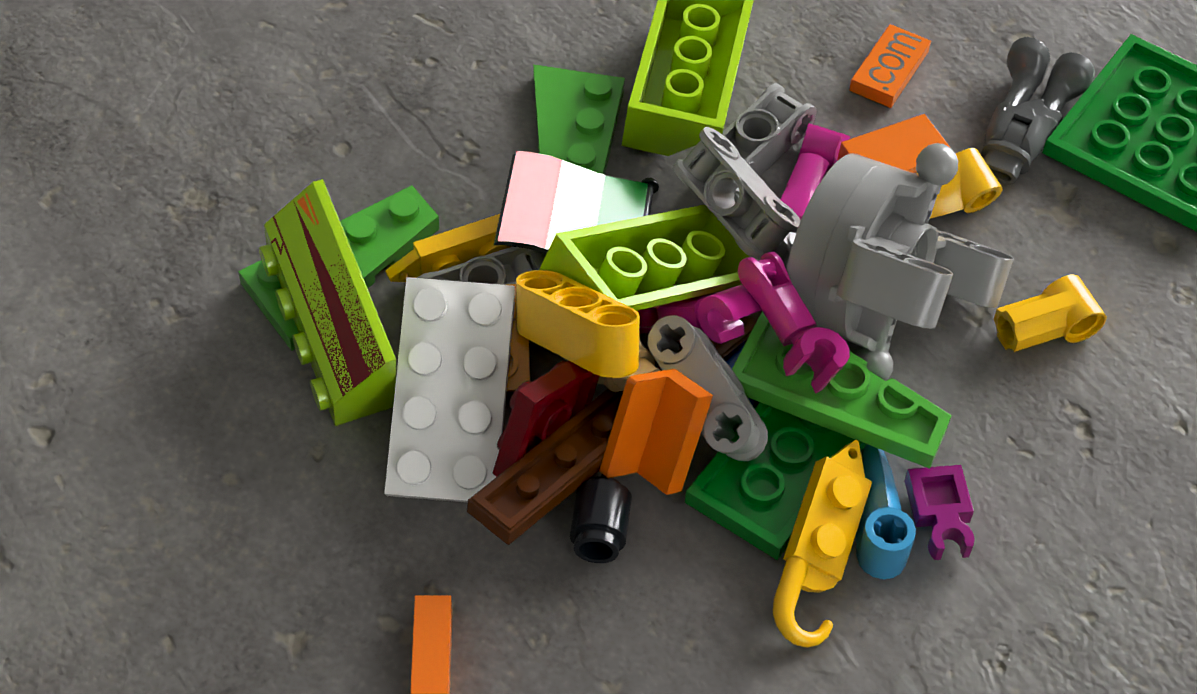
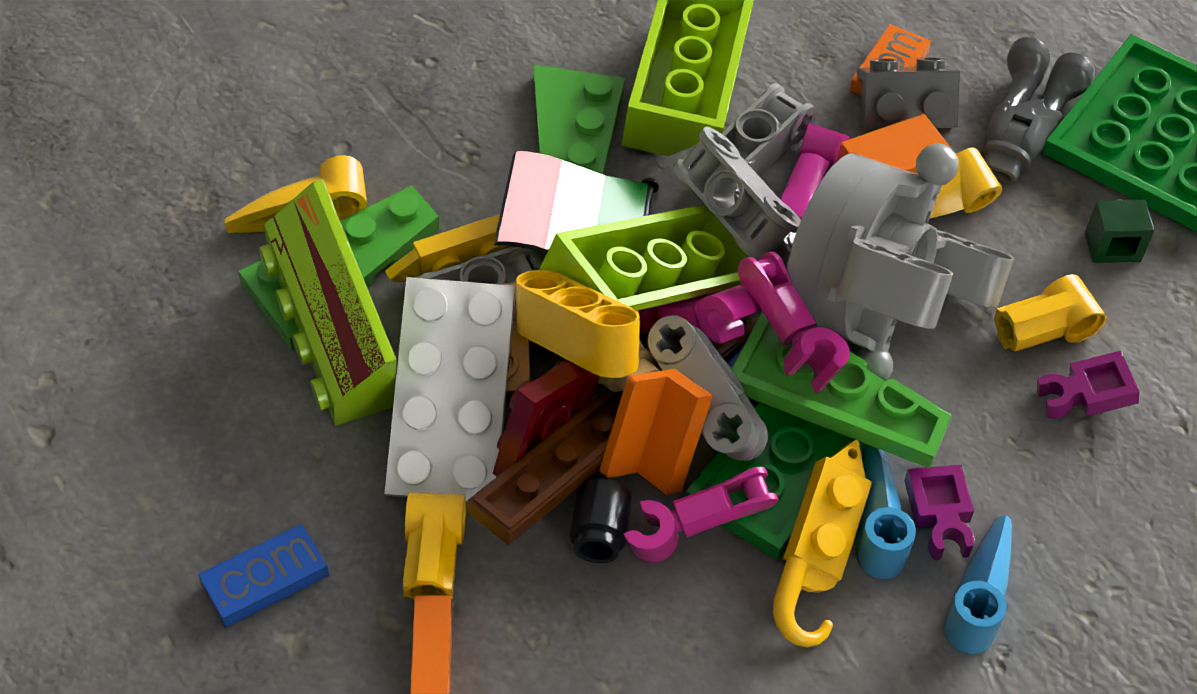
(263, 575): none -> blue tile
(342, 179): none -> yellow piece
(433, 534): none -> yellow piece
(699, 513): none -> dark pink piece
(903, 92): none -> dark grey bracket
(980, 597): none -> dark azure piece
(1094, 383): none -> magenta plate
(1119, 231): none -> dark green plate

